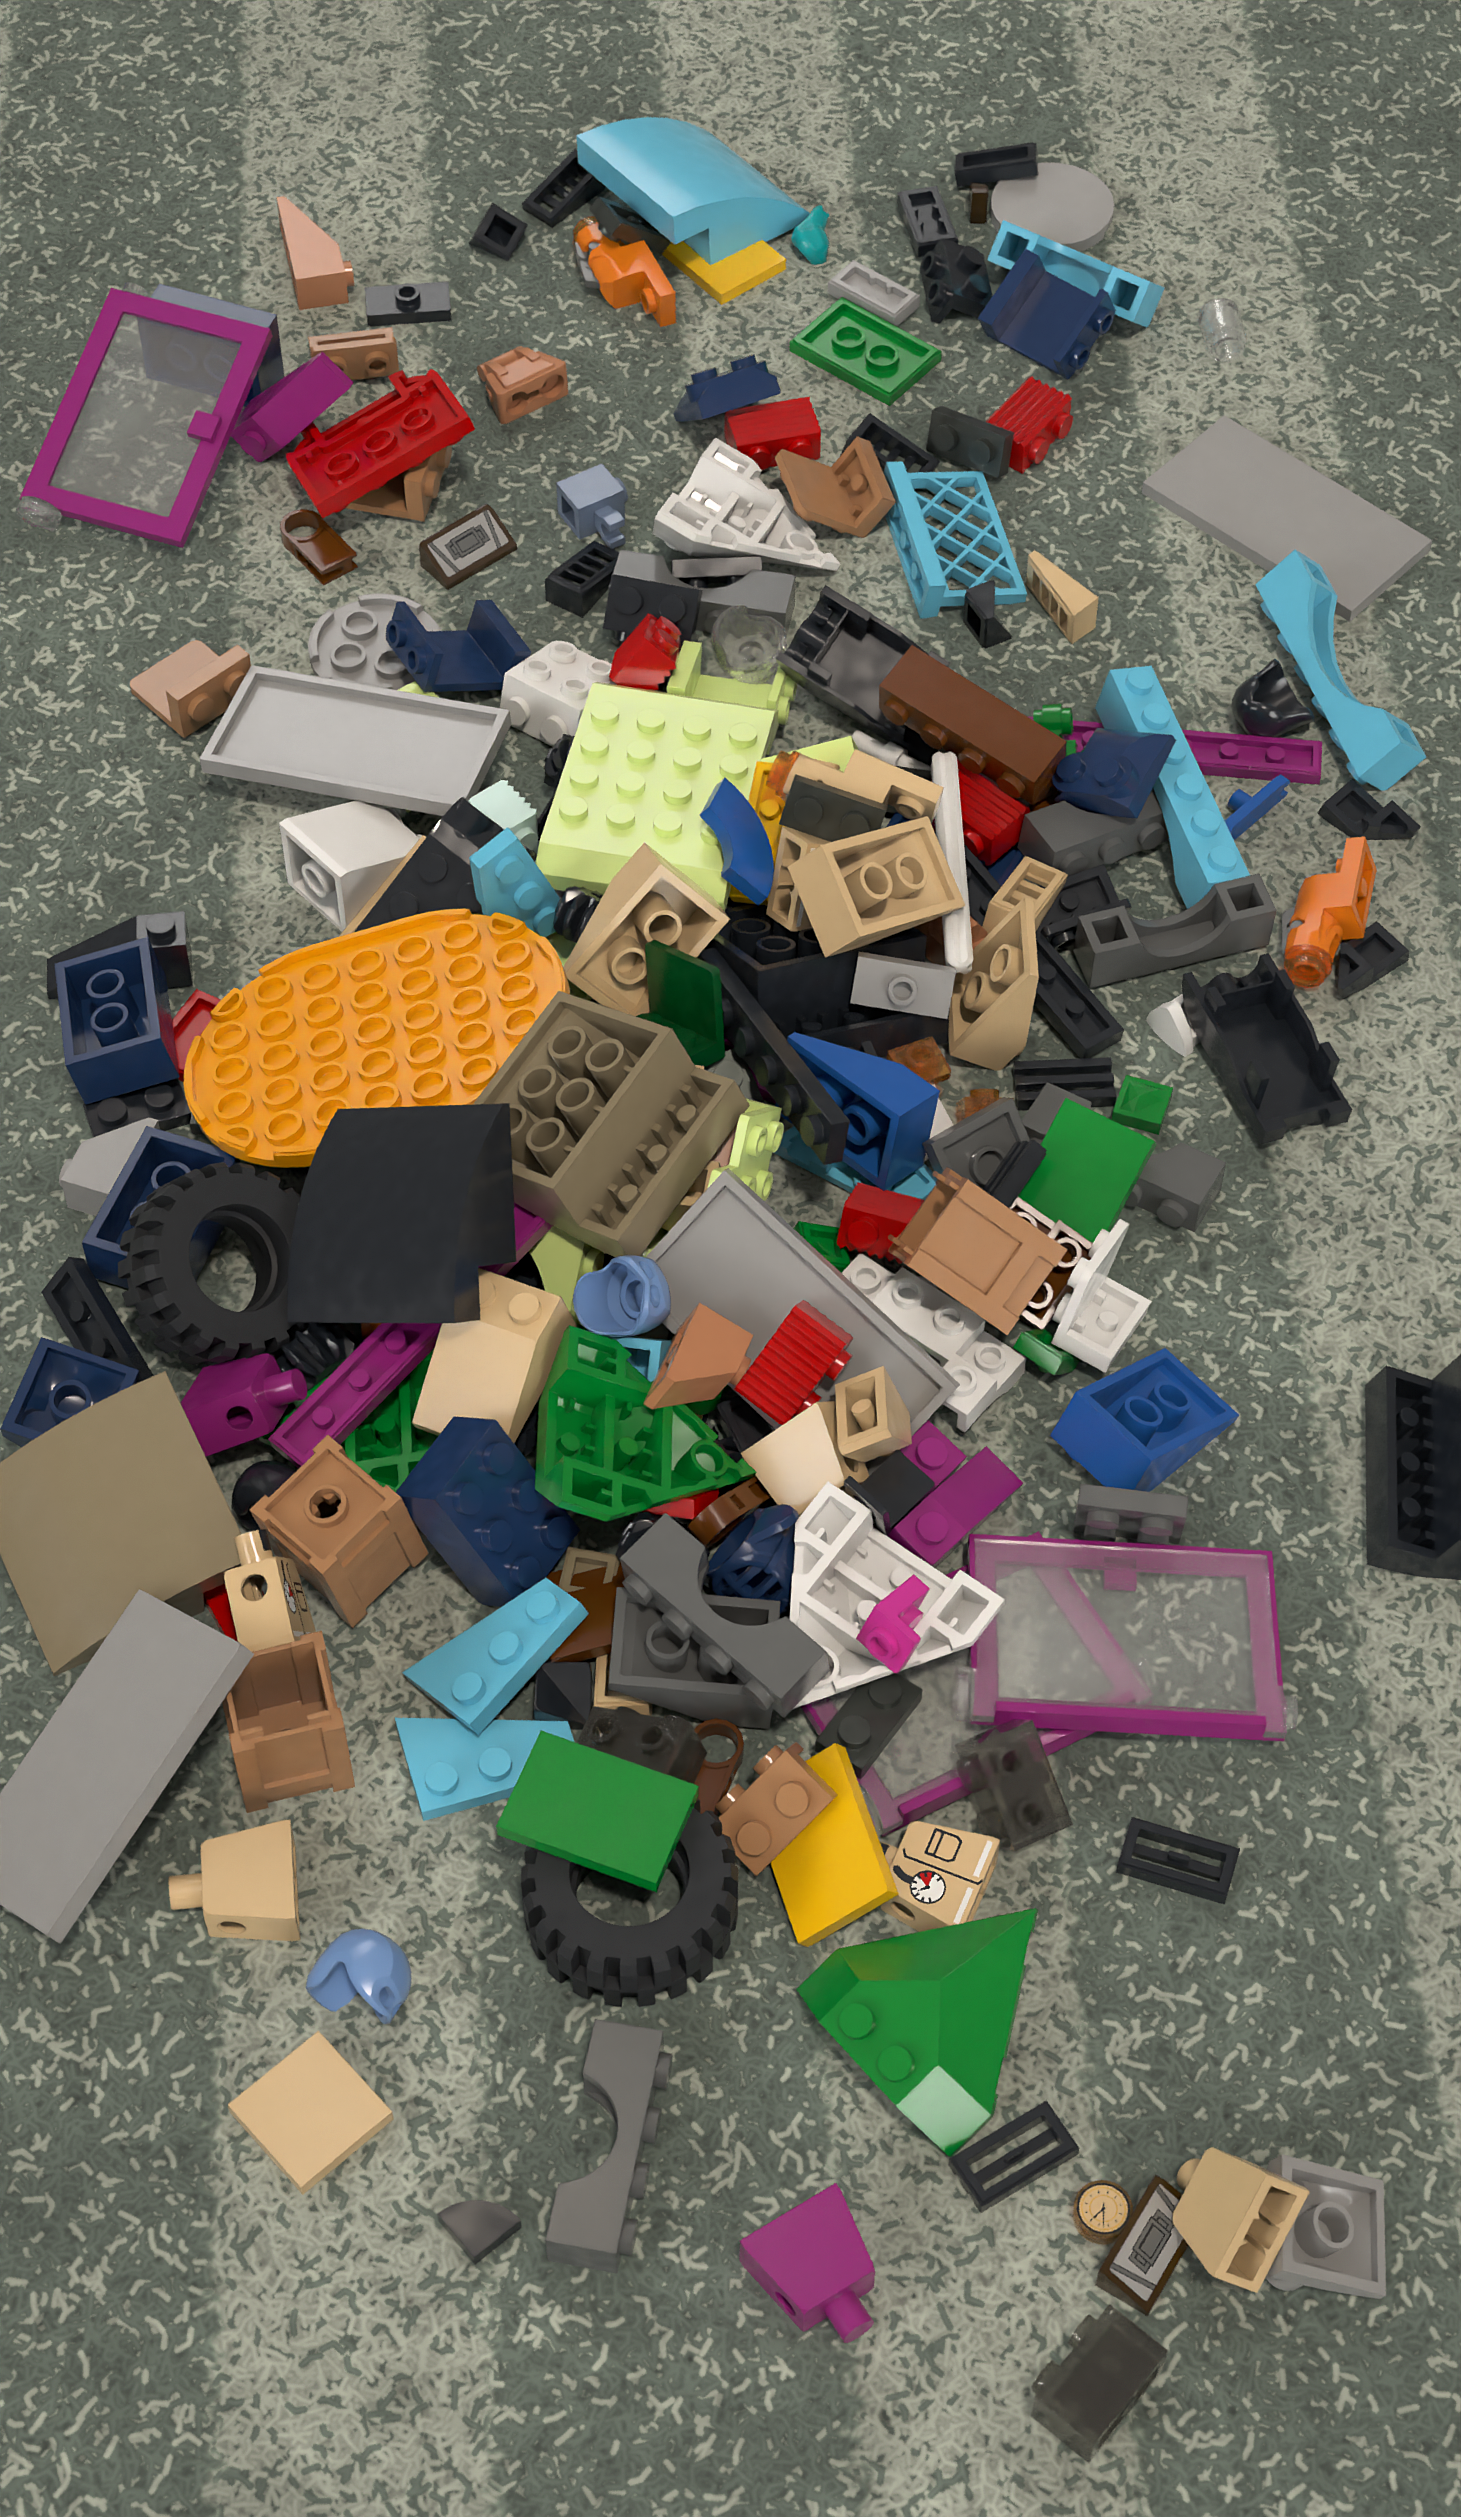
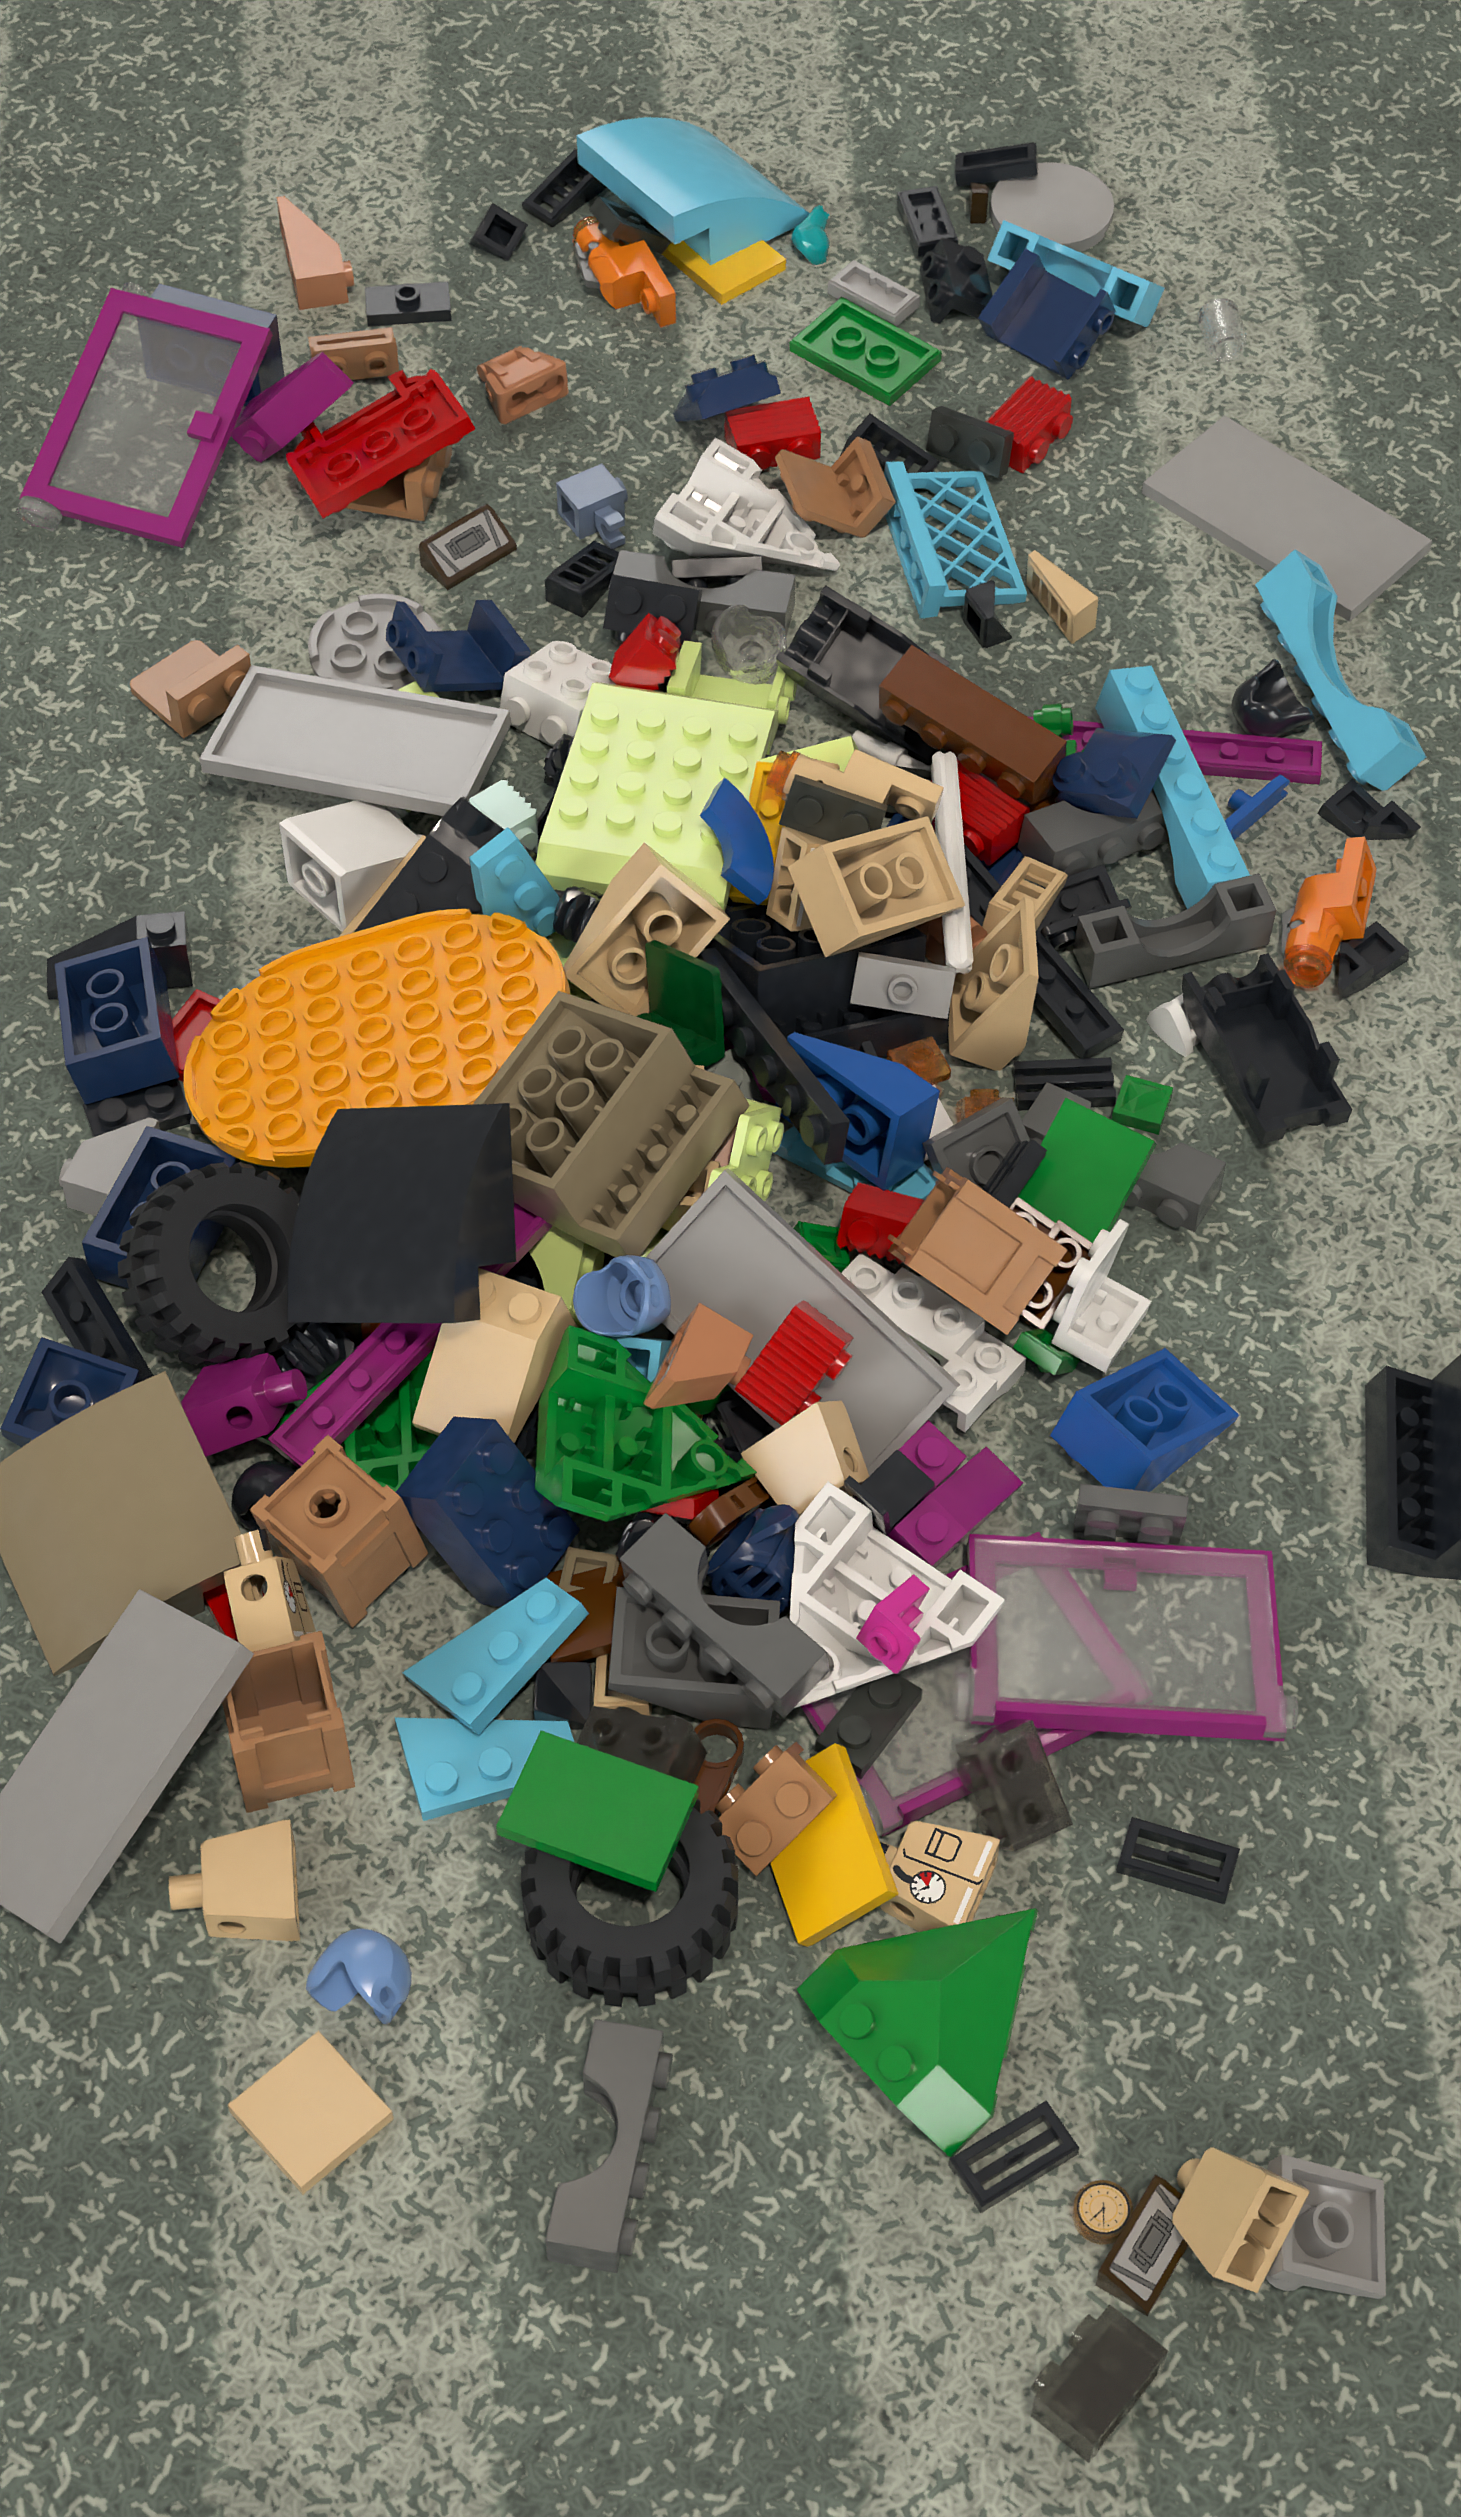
(322, 552): reddish brown piece -> none
(479, 2226): black tile -> none
(814, 2264): magenta torso -> none
(871, 1416): tan slope -> none

